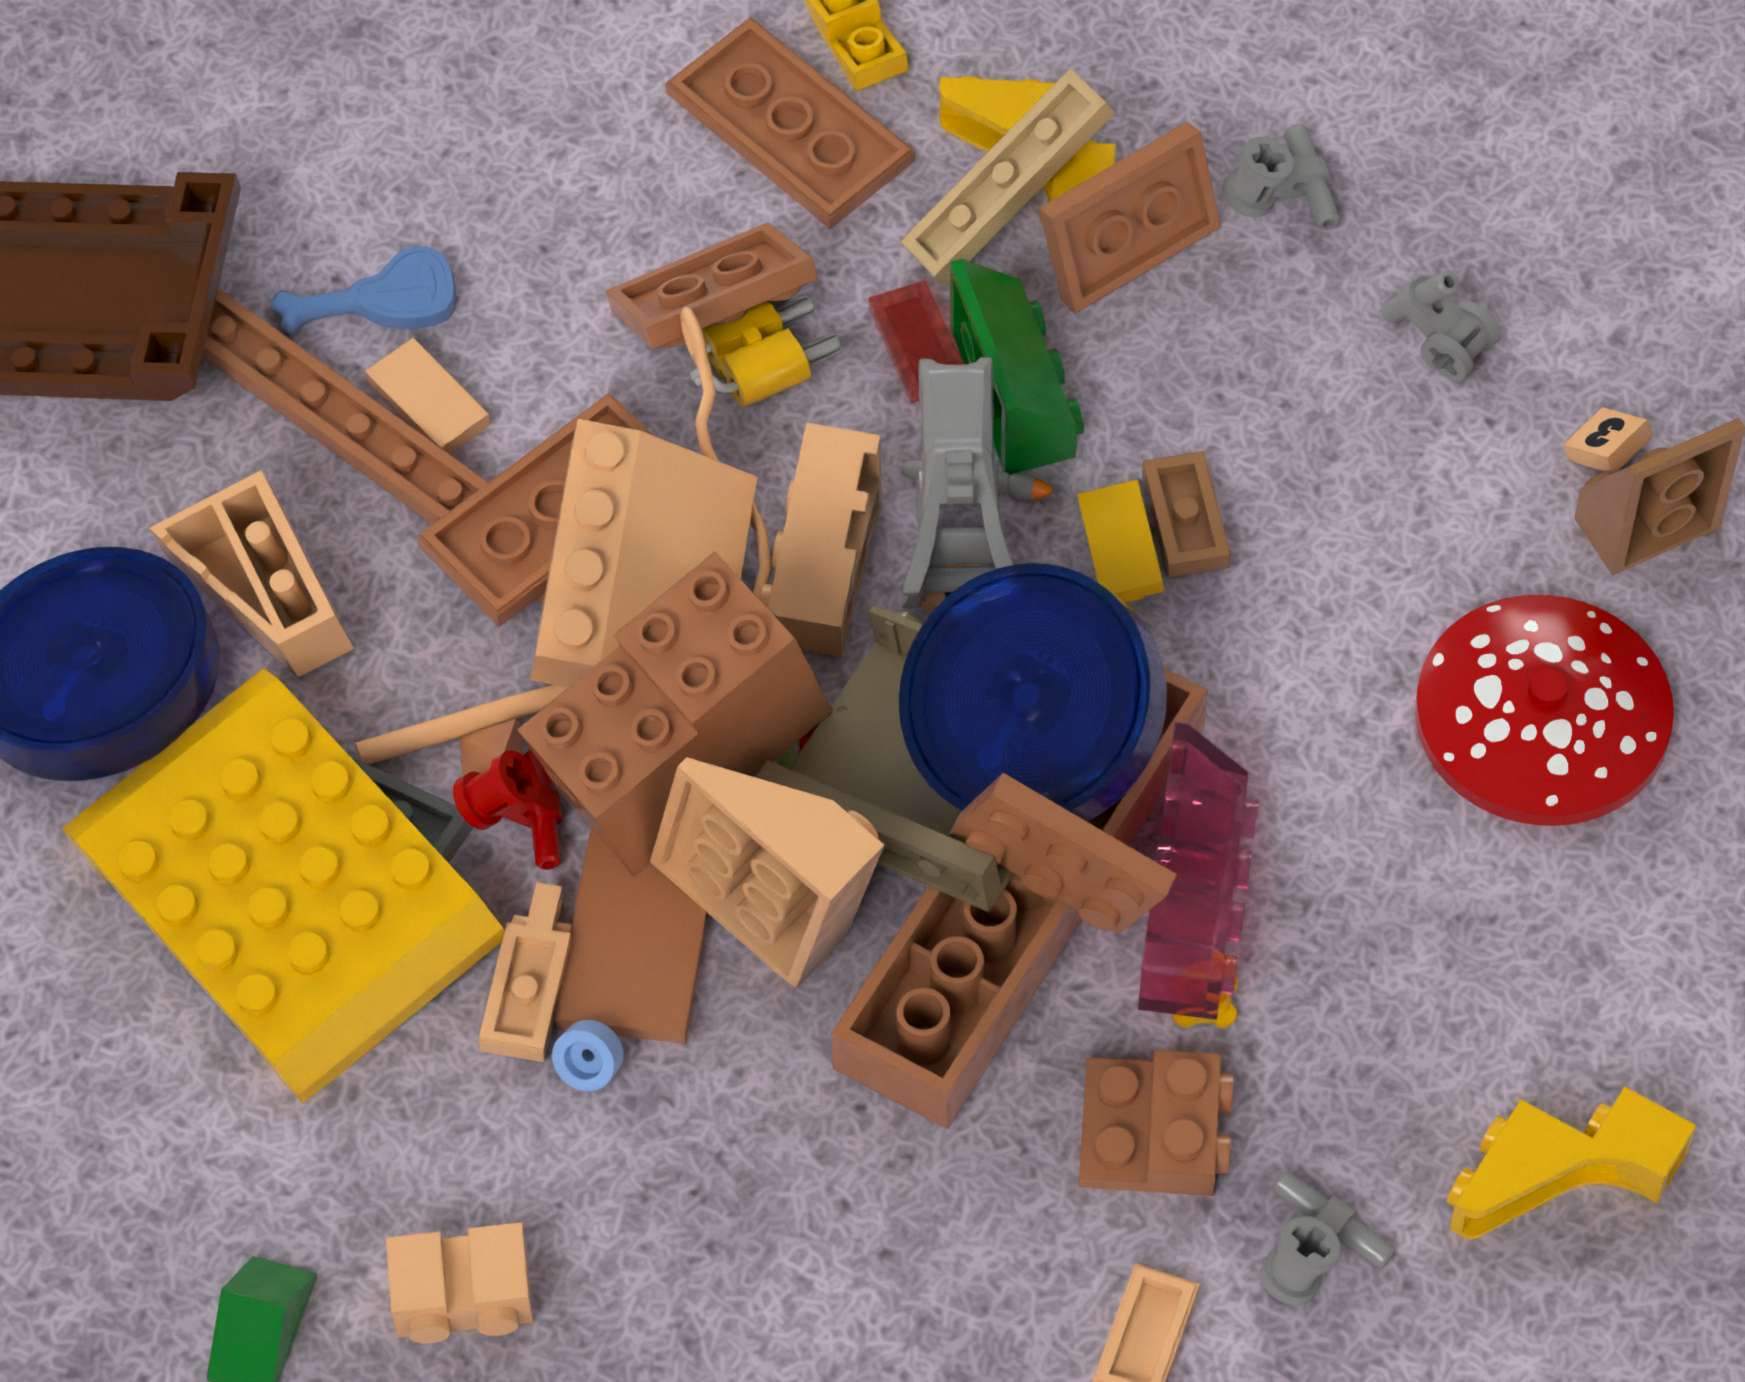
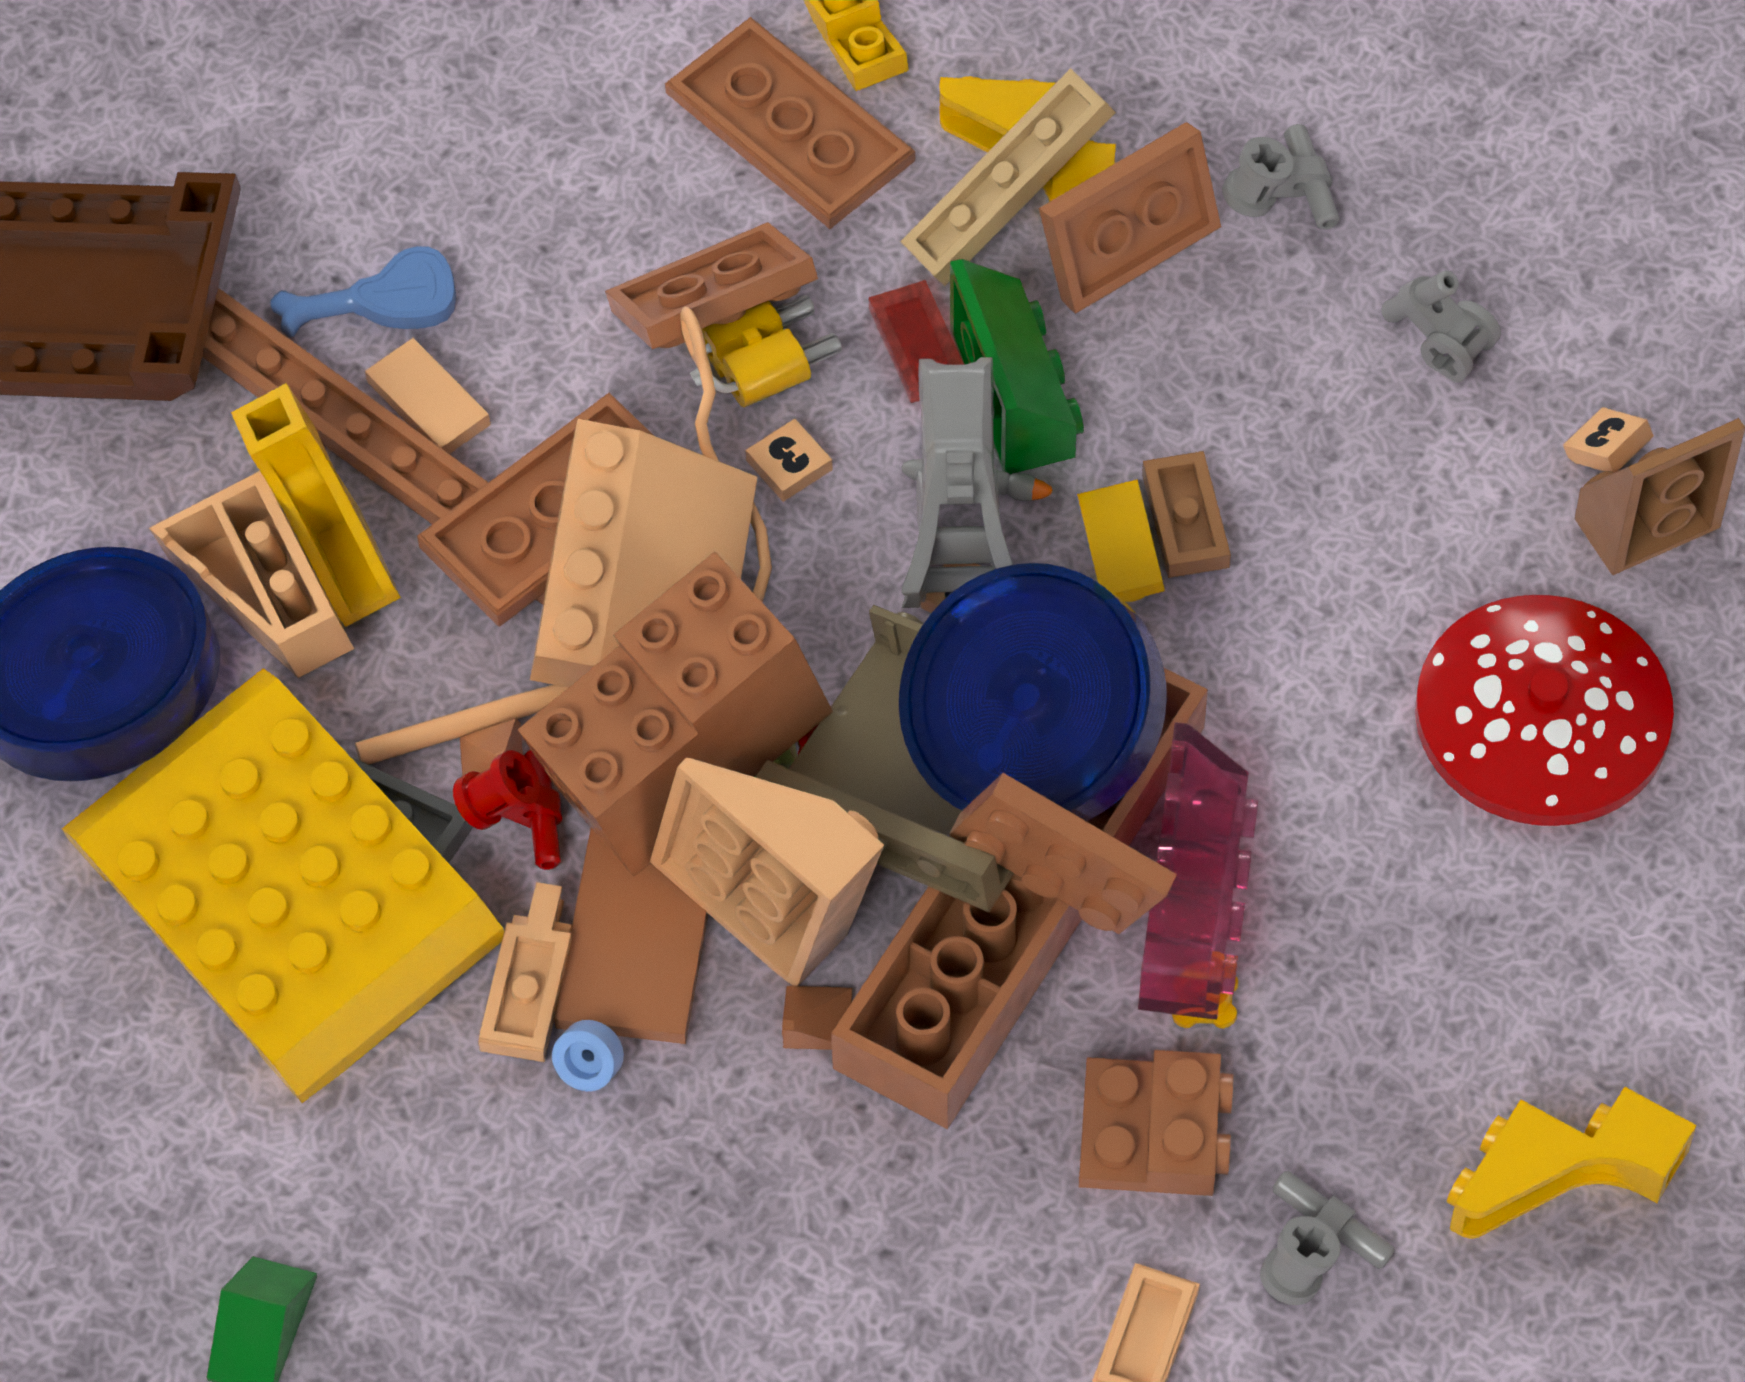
(316, 504): none -> yellow arch
(459, 1282): light nougat brick -> none
(789, 460): none -> light nougat tile
(812, 1015): none -> nougat slope
(826, 536): light nougat wedge -> none

